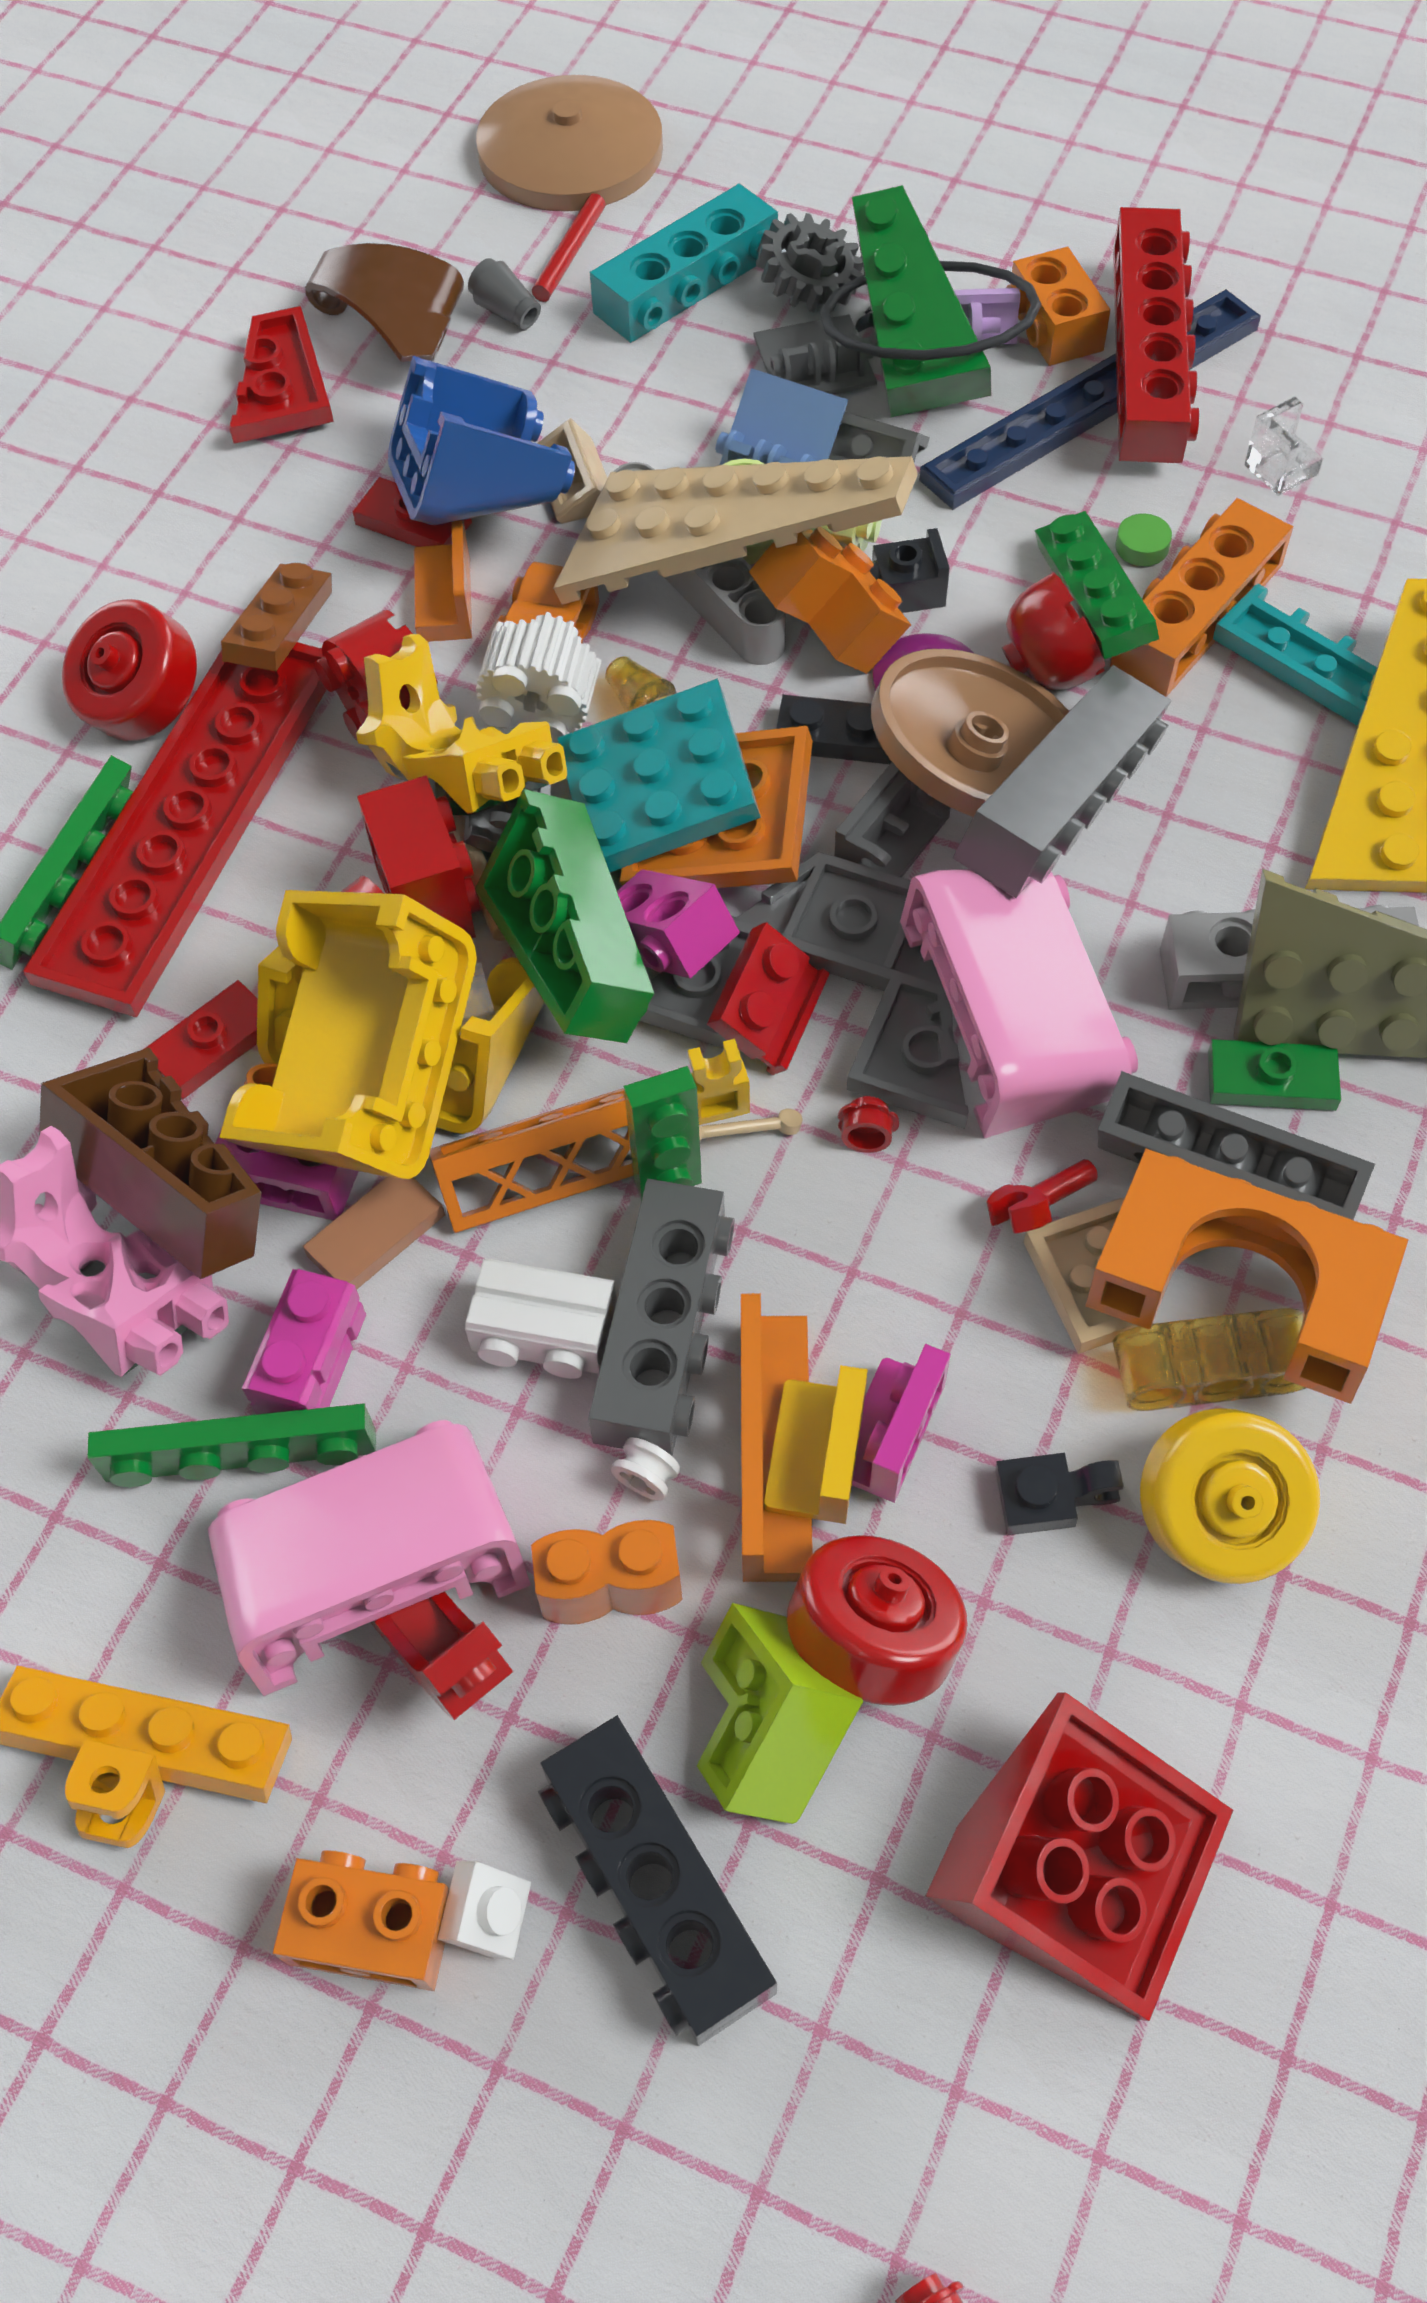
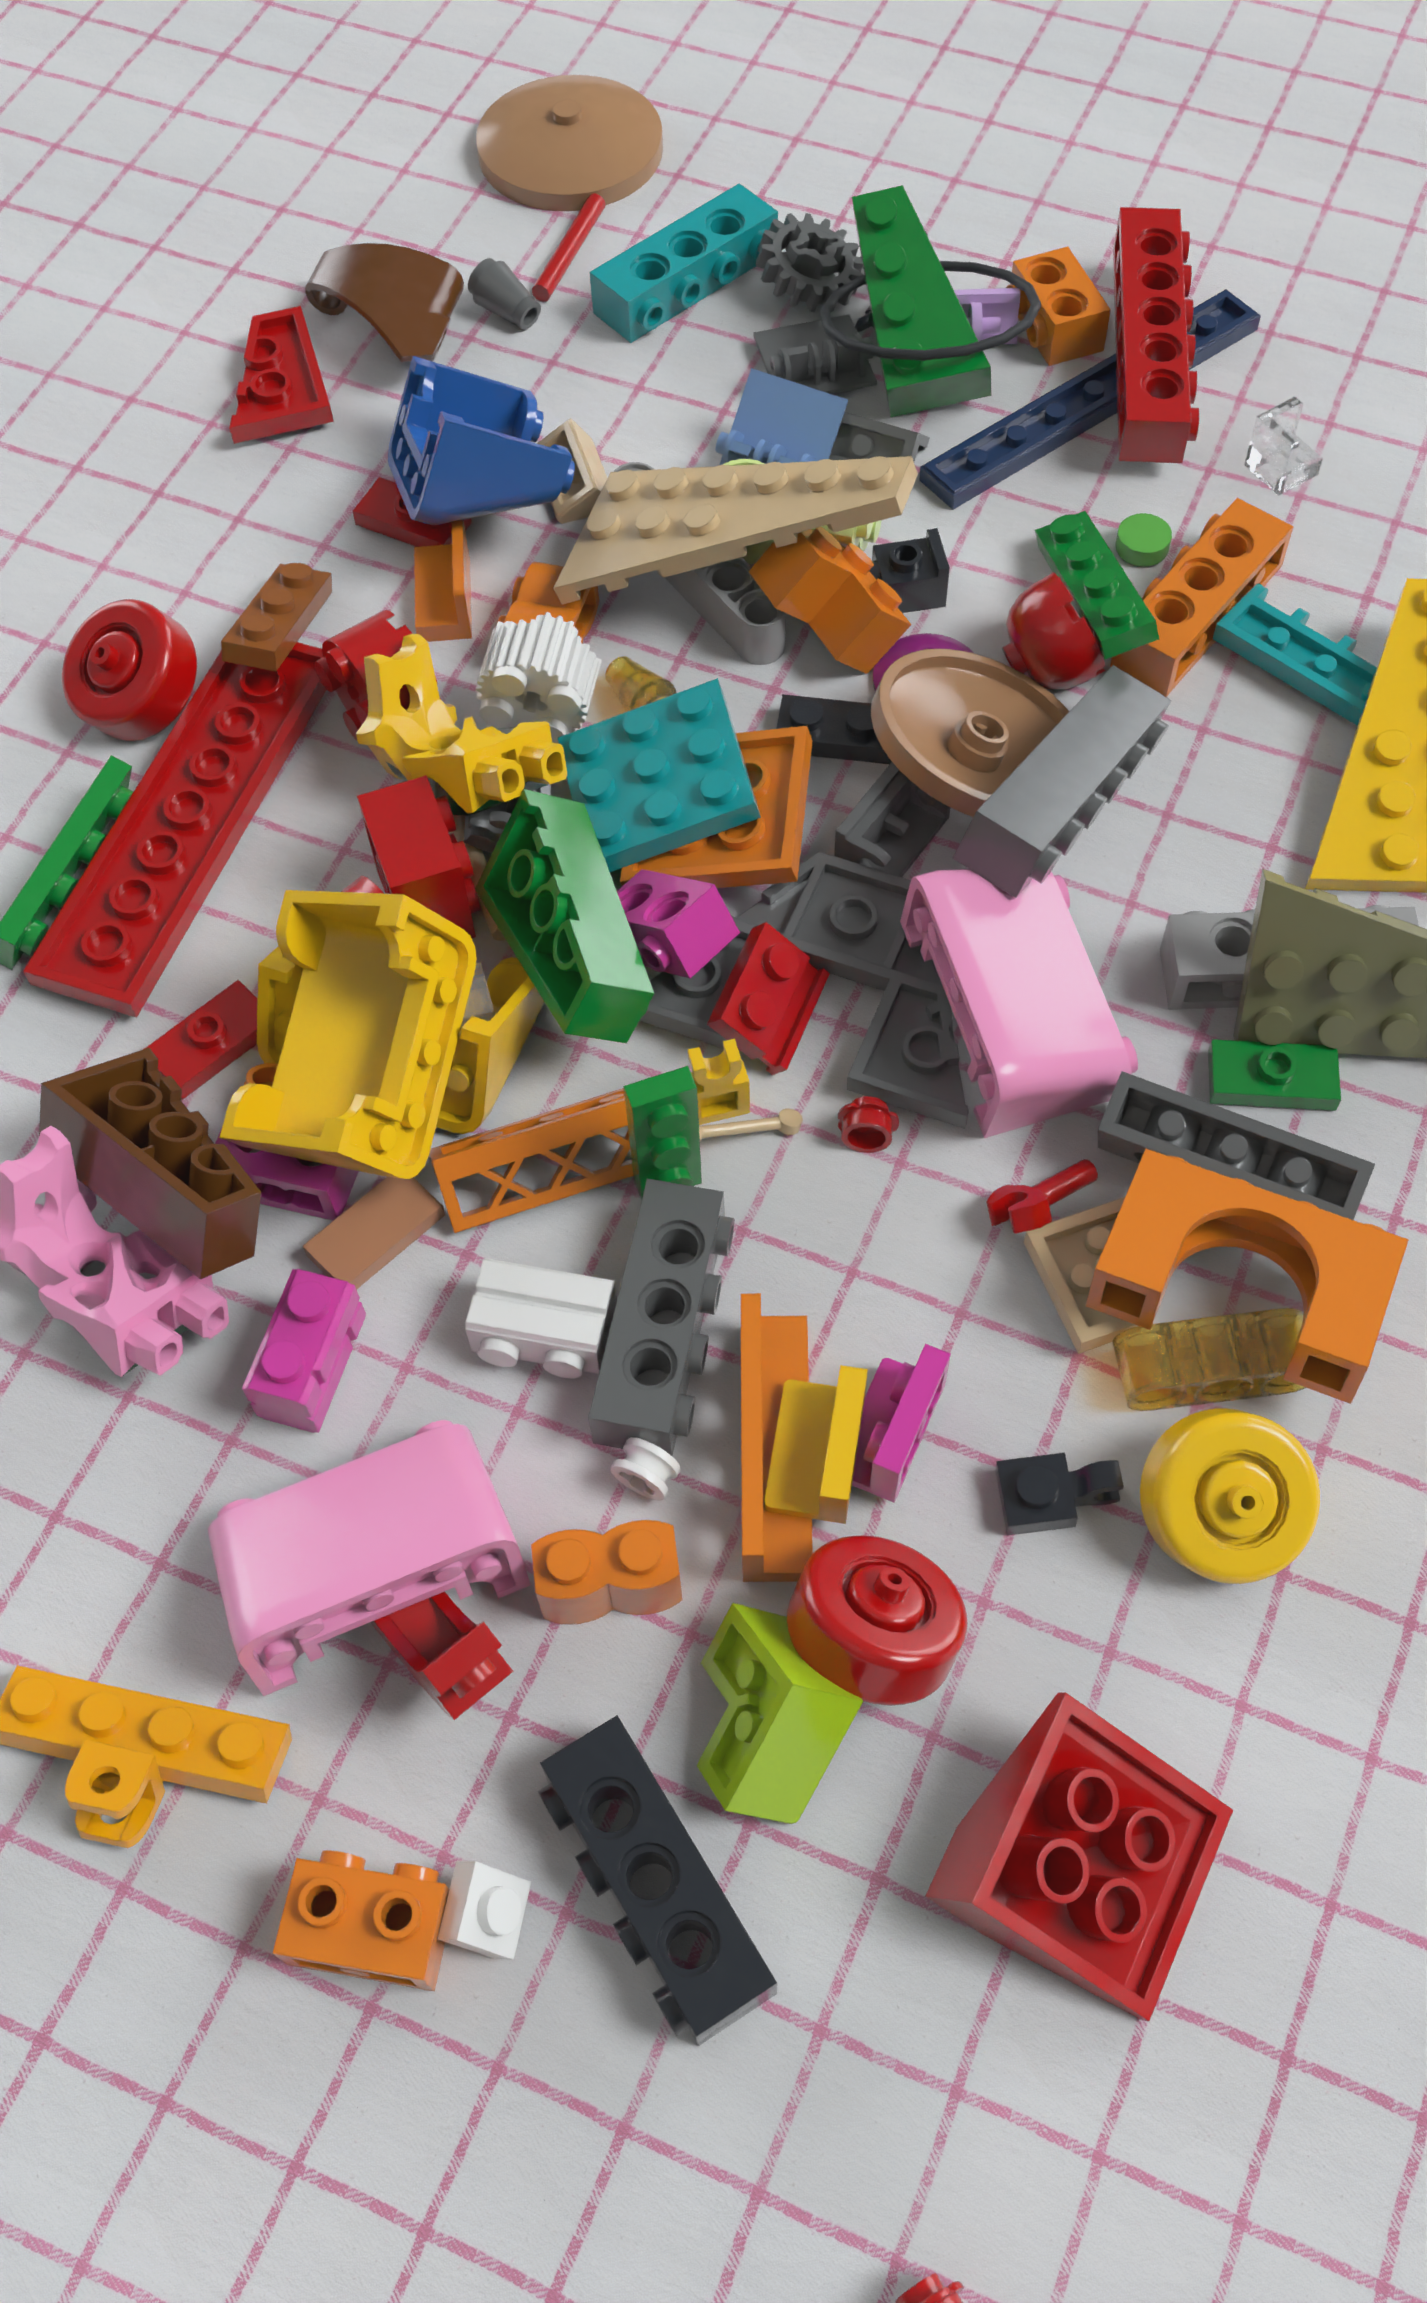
(253, 1441): green plate -> none

